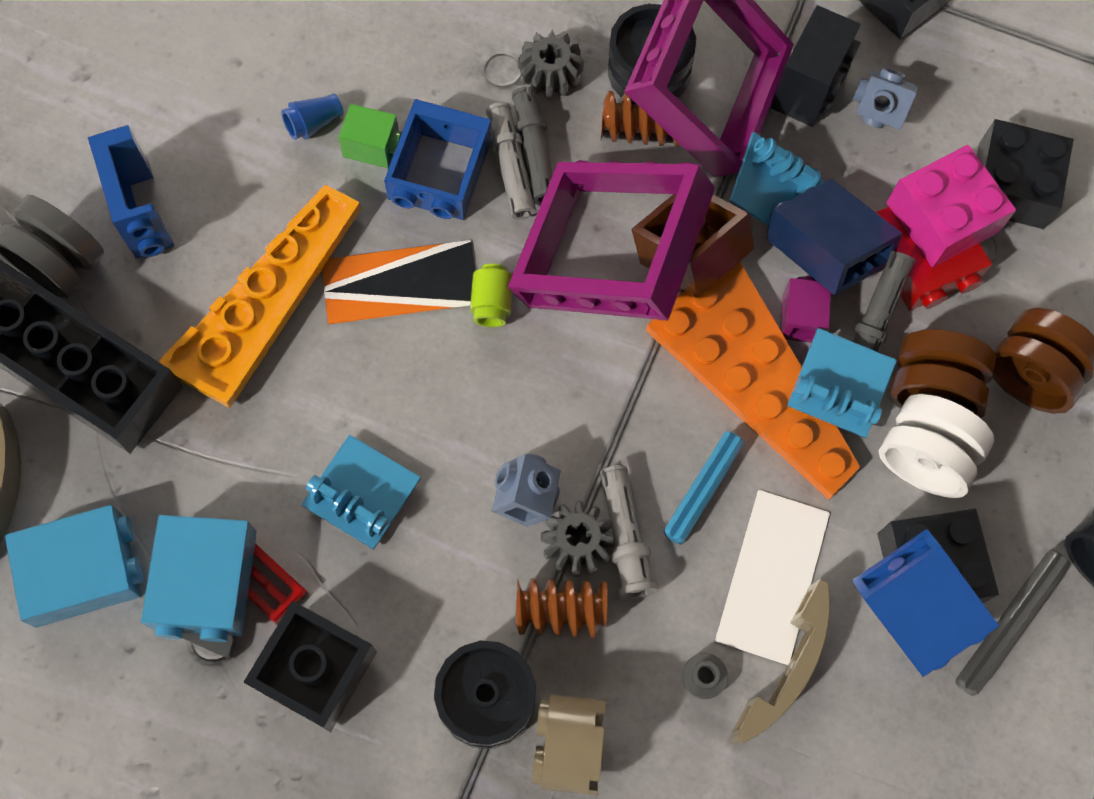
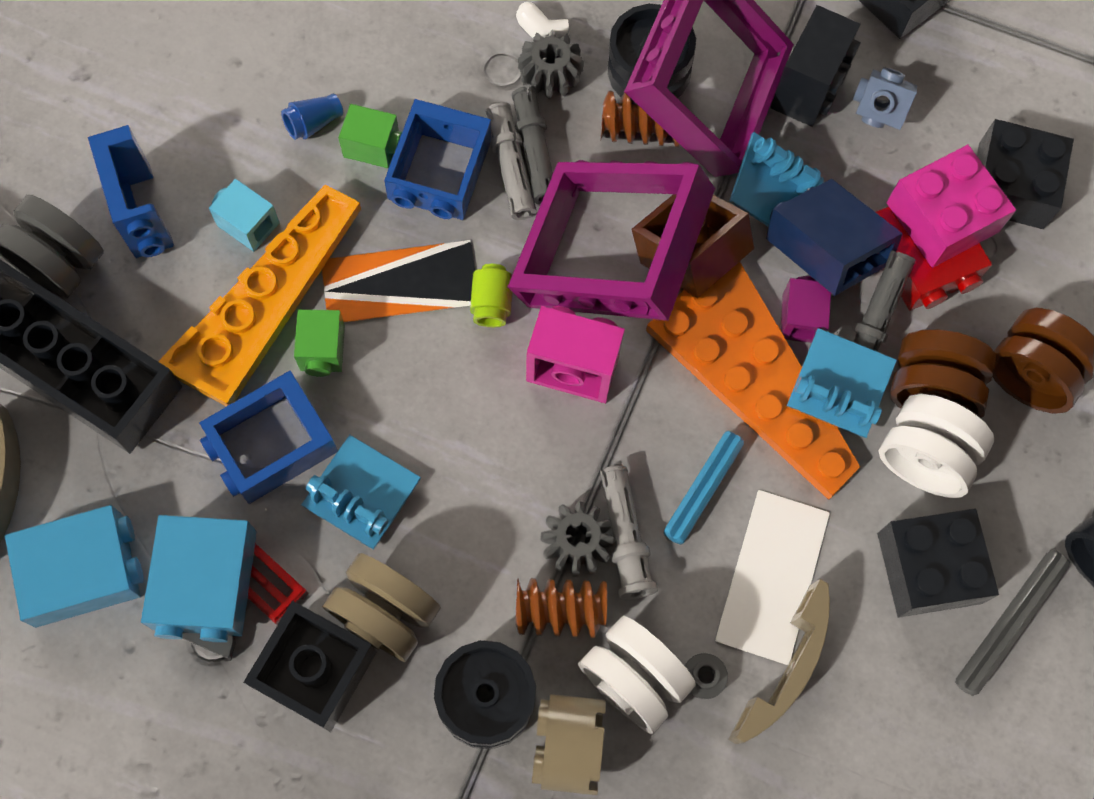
(244, 214): none -> medium azure brick
(285, 468): none -> blue window
(319, 341): none -> bright green brick
(378, 612): none -> dark tan wheel
(526, 490): sand blue brick -> none
(534, 21): none -> white arm
(573, 353): none -> dark pink brick
(637, 674): none -> white wheel
(925, 603): blue panel -> none

